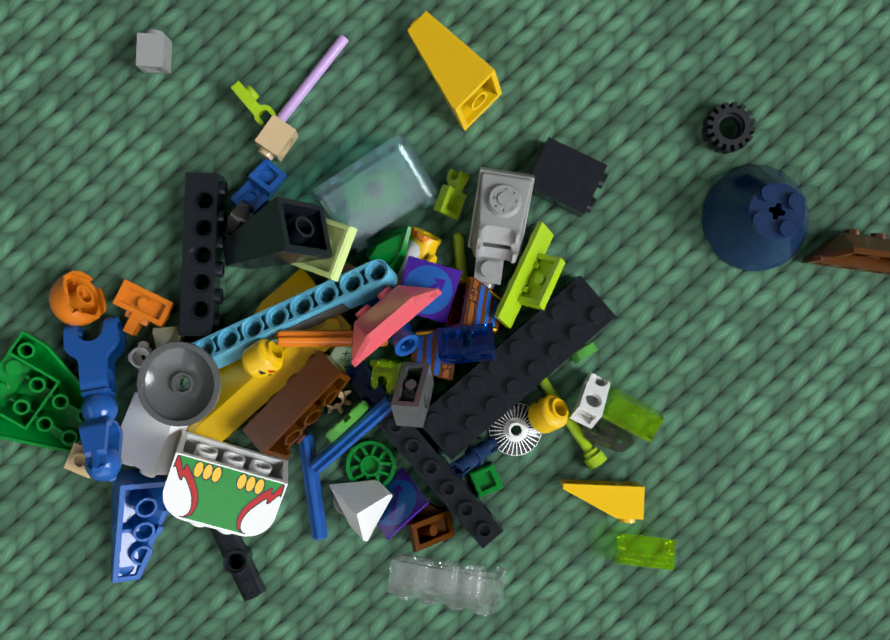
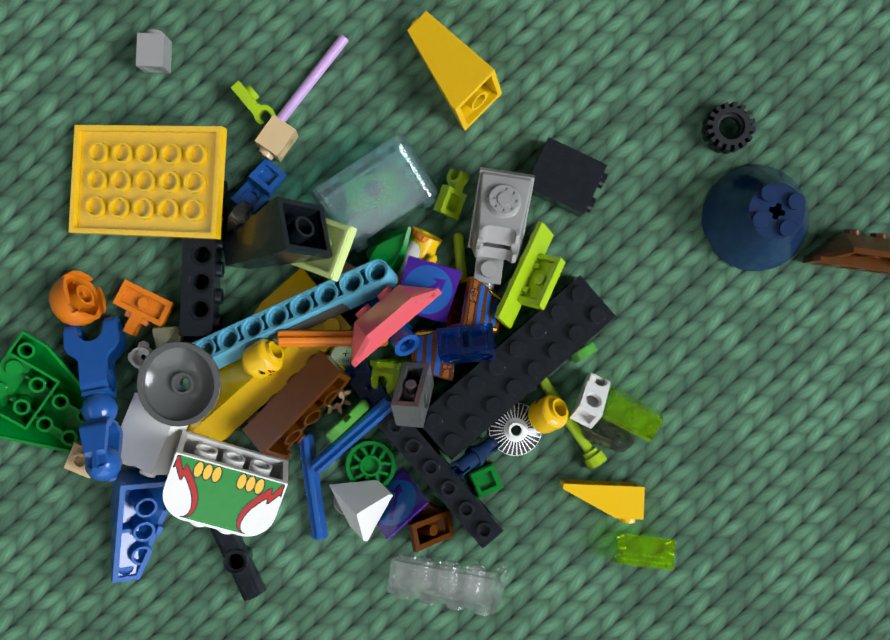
(148, 181): none -> yellow plate

